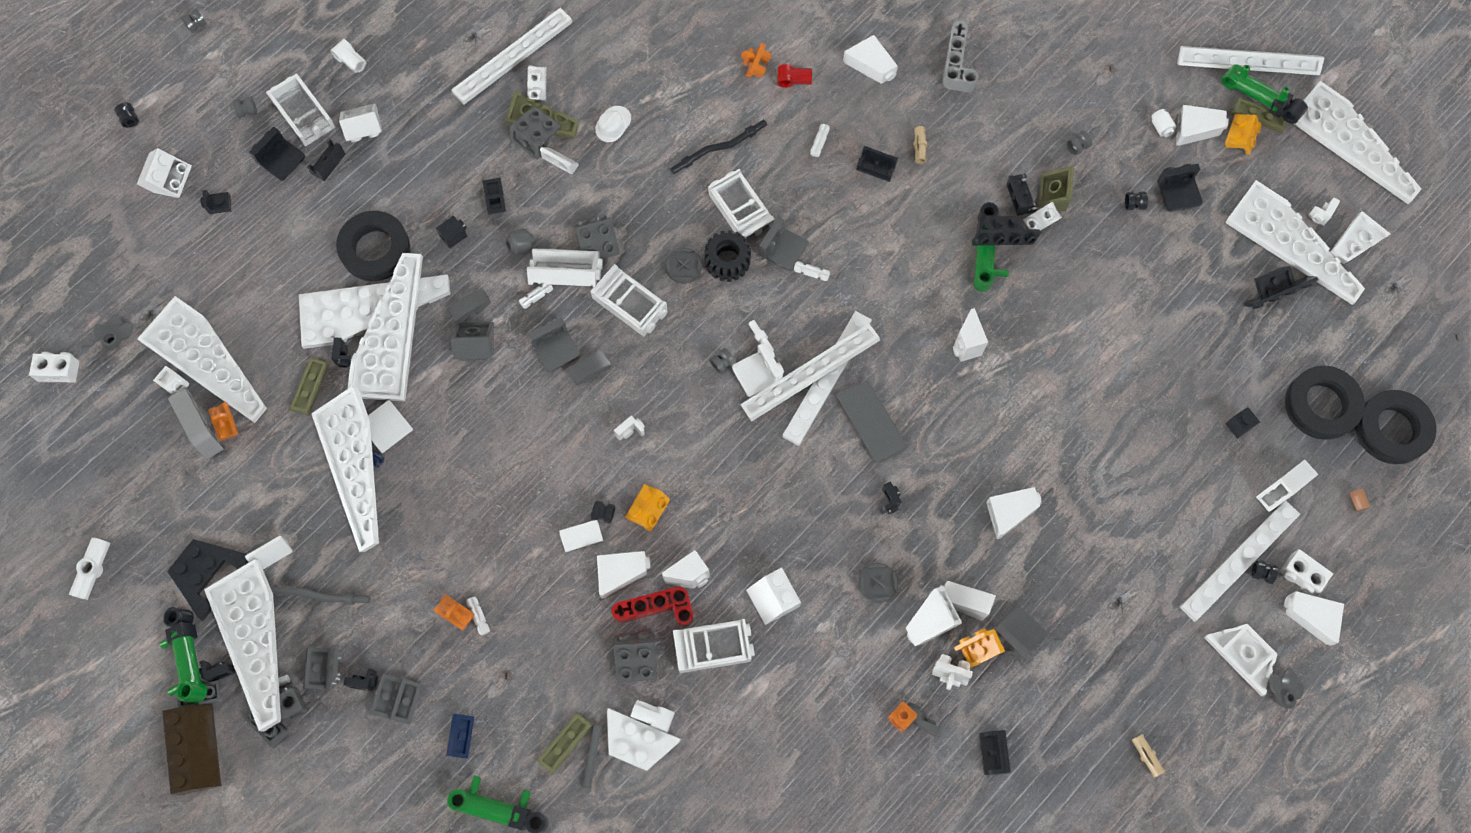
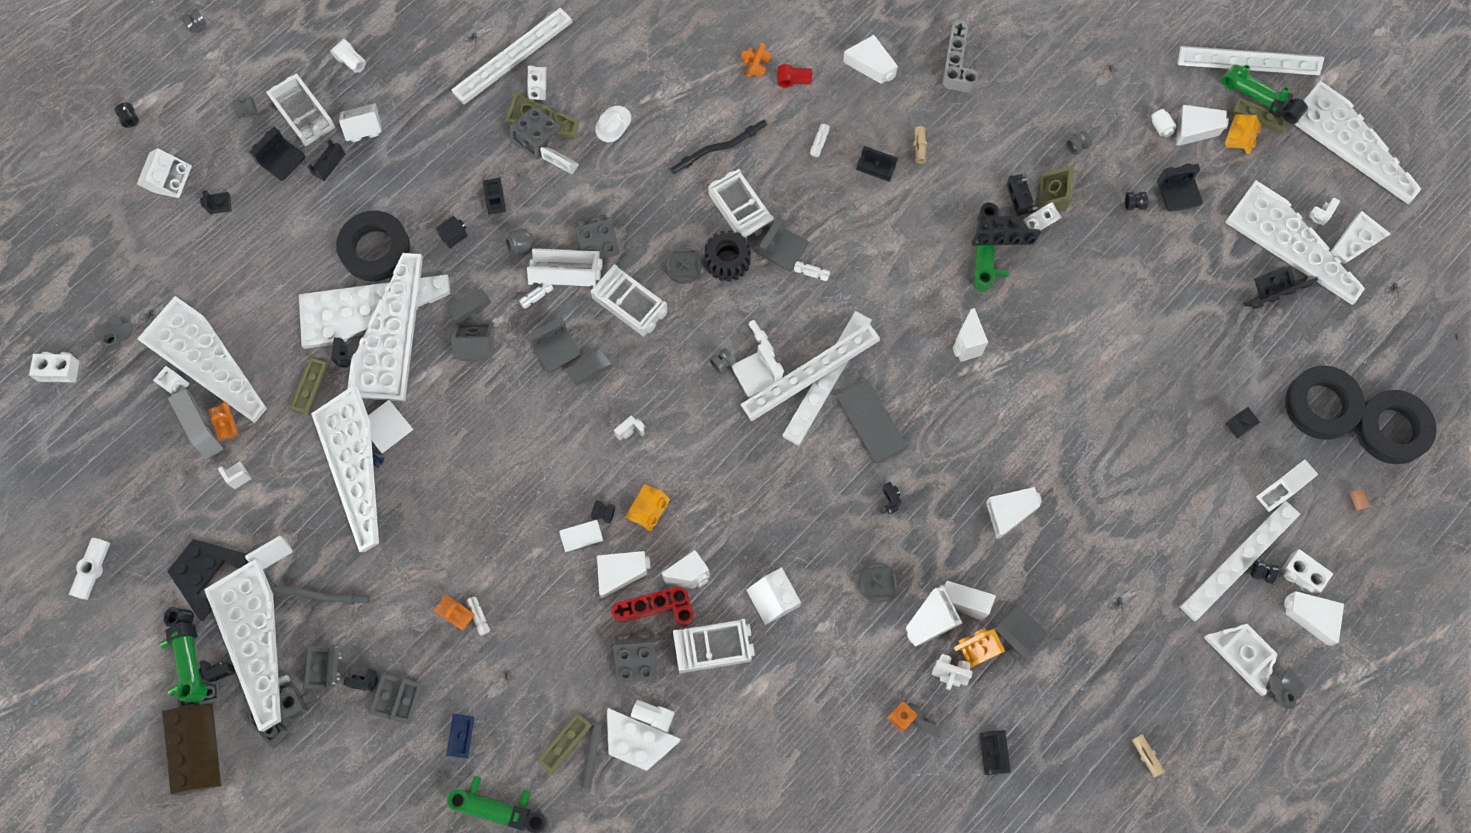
(235, 475): none -> white panel

